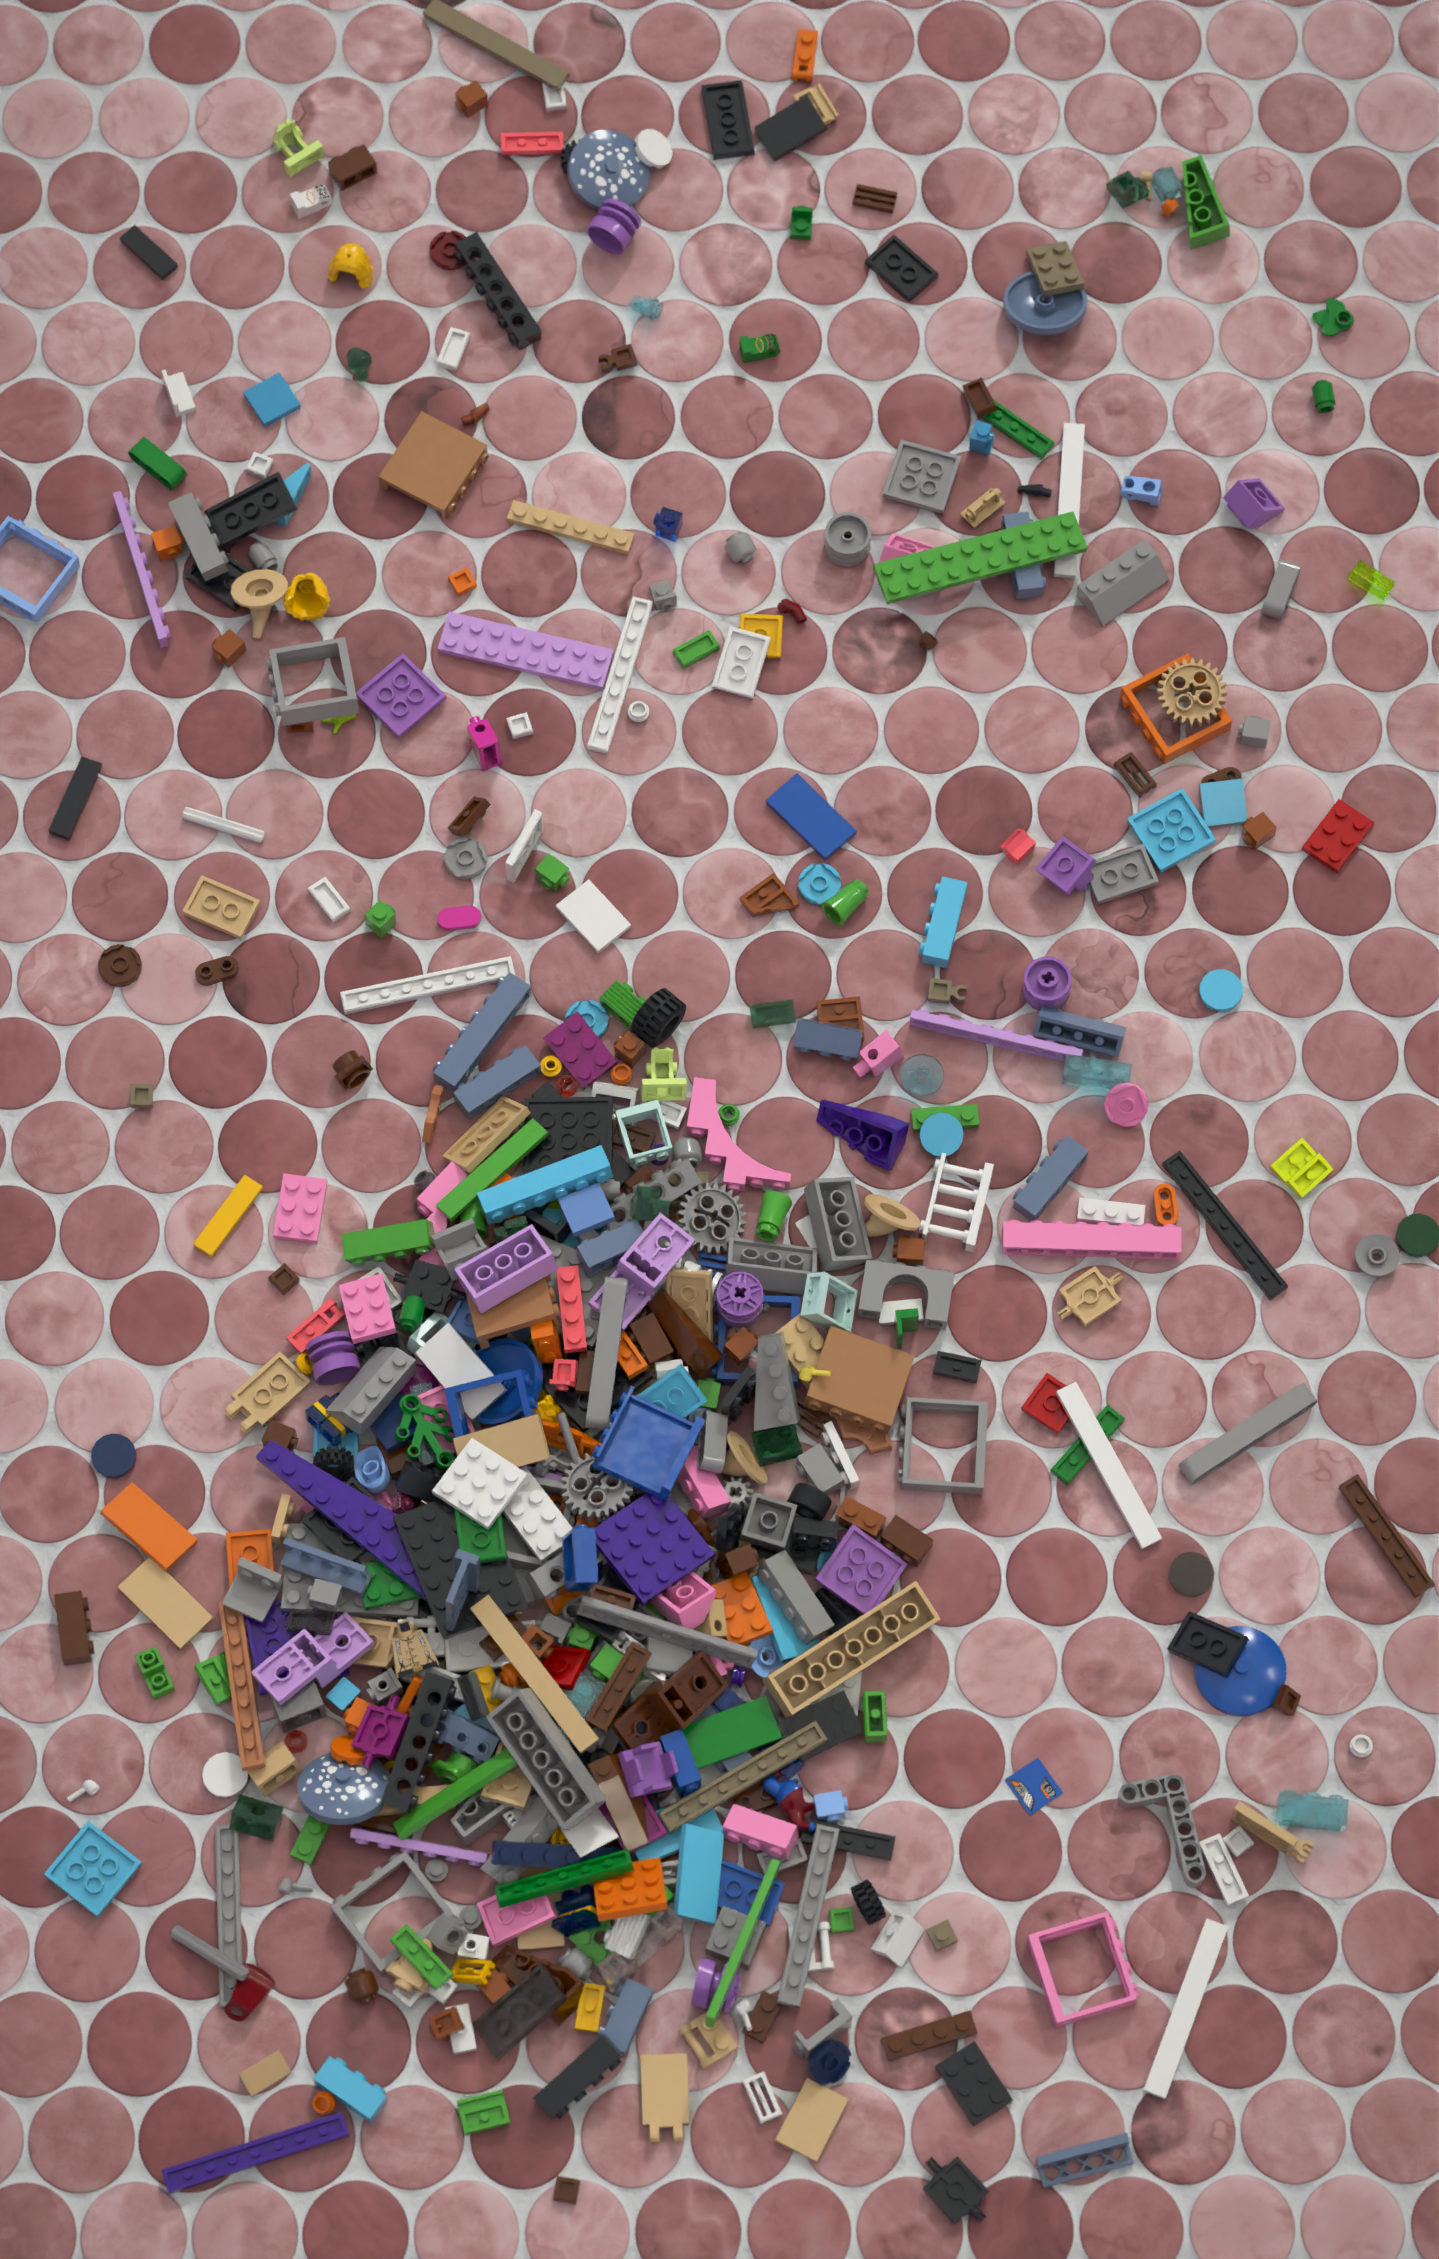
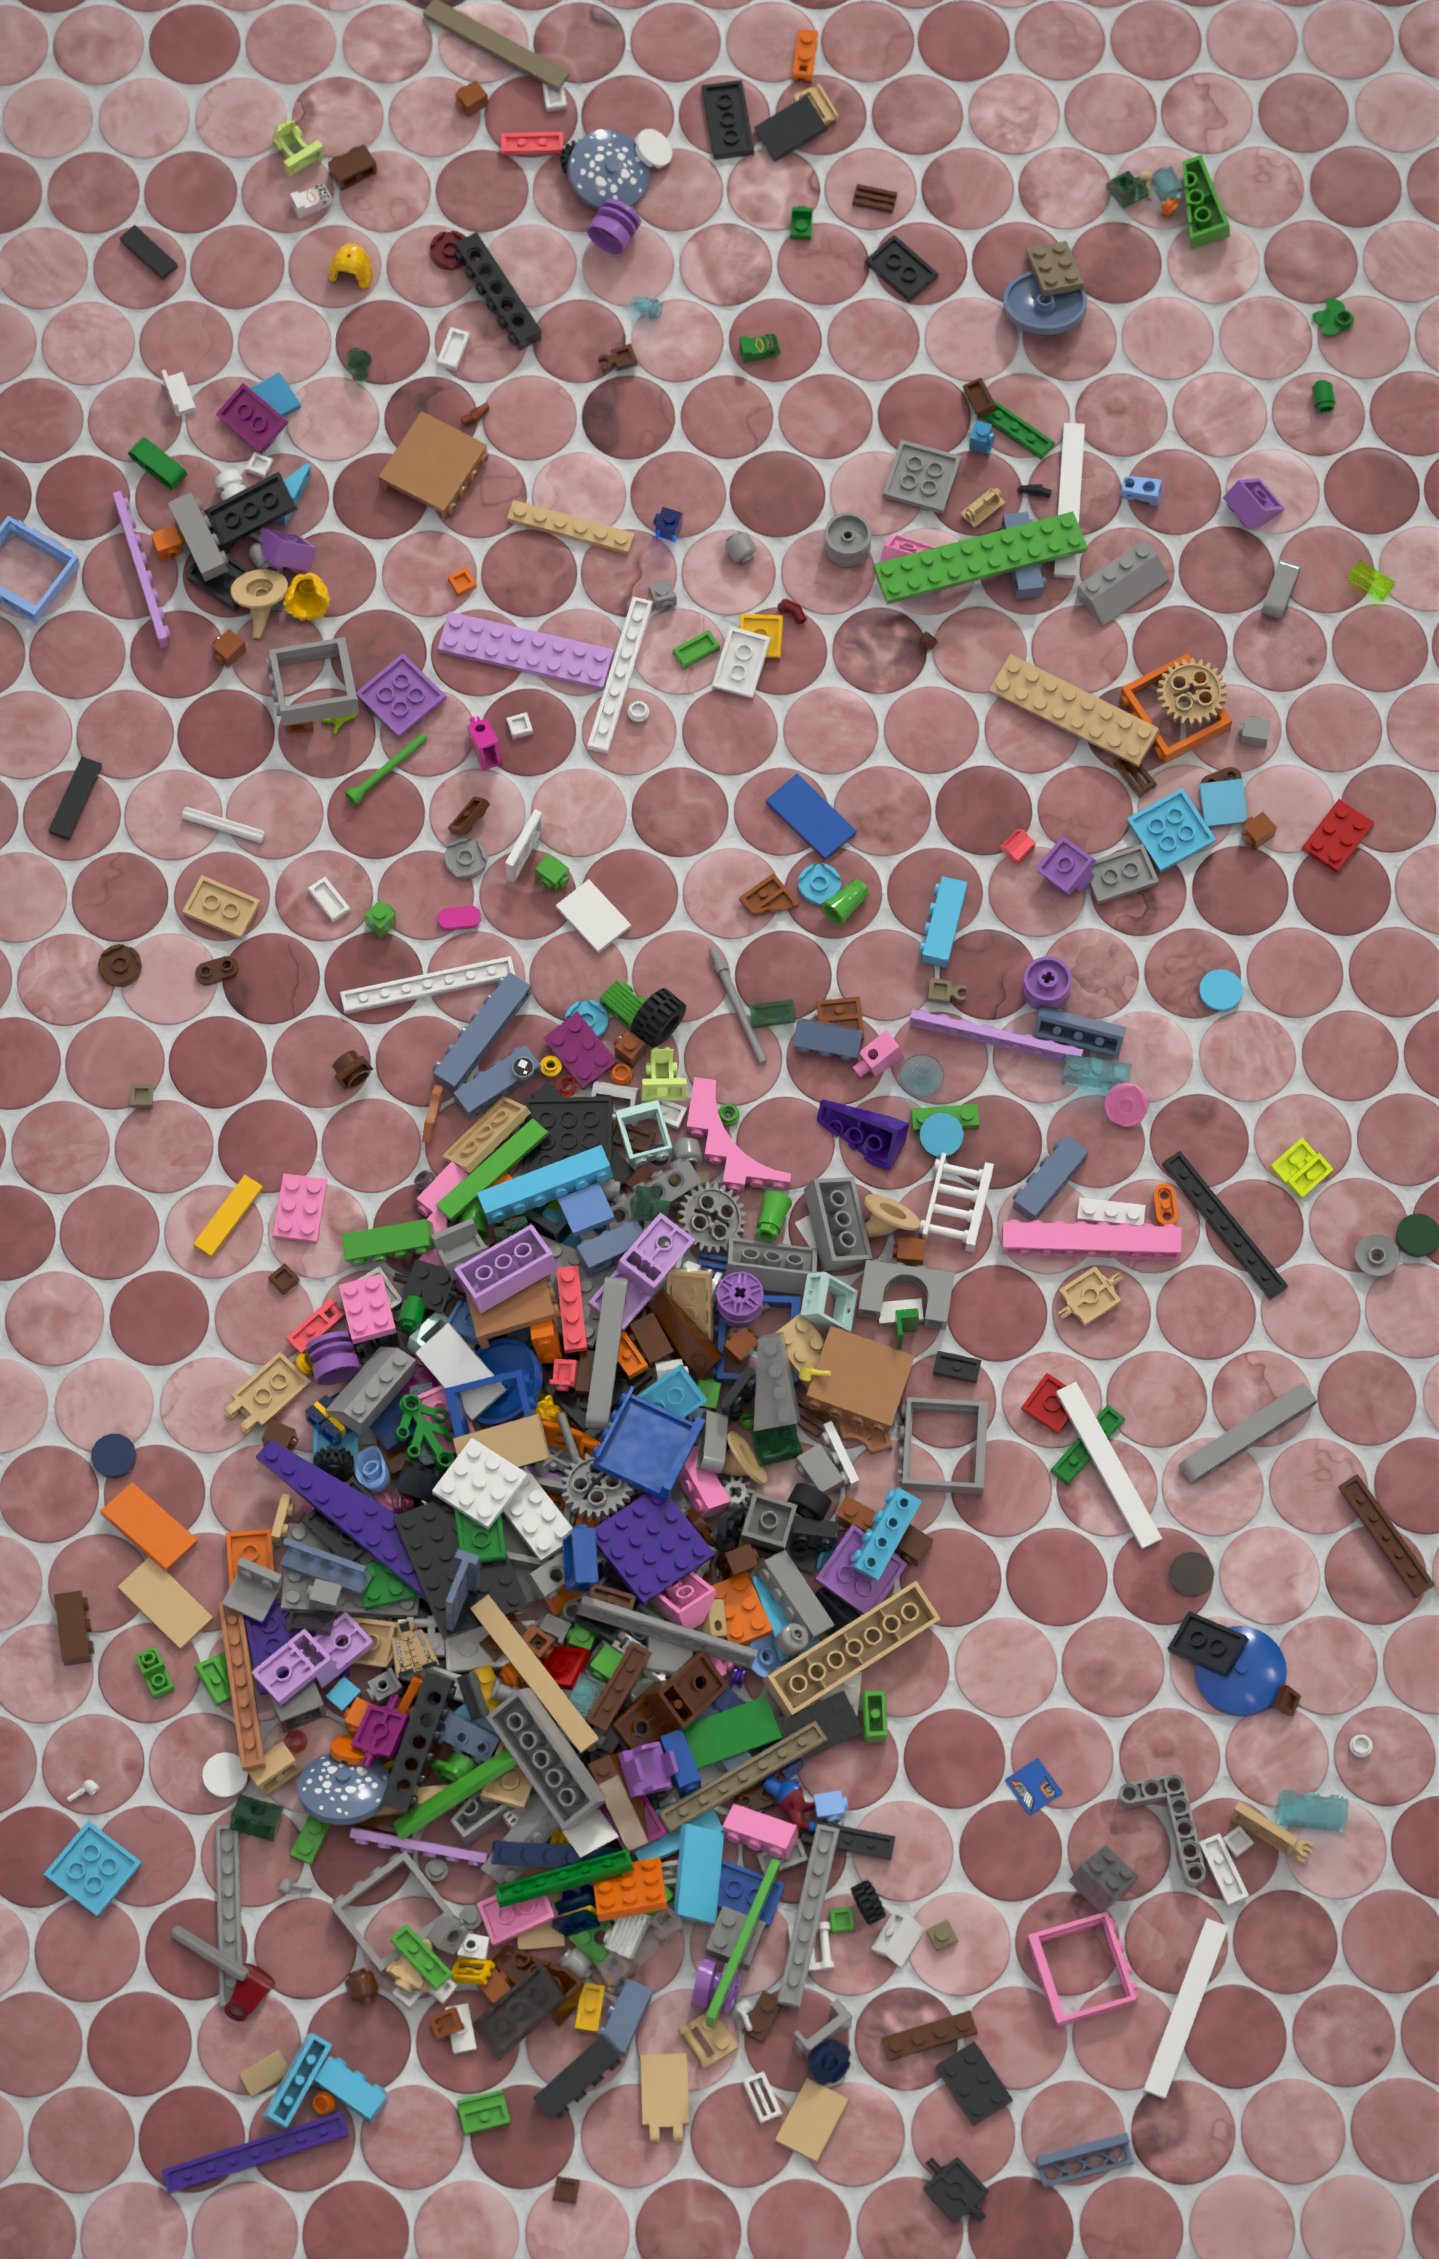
(229, 483): none -> white wheel
(252, 418): none -> magenta plate
(287, 550): none -> medium lavender slope
(297, 2080): none -> medium azure brick
(355, 794): none -> bright green piece
(523, 1068): none -> tile
(721, 969): none -> light grey bar
(747, 1424): none -> bright green hinge
(792, 1640): none -> light grey head
(885, 1533): none -> medium azure brick
(1074, 710): none -> tan plate
(1103, 1879): none -> flat silver brick

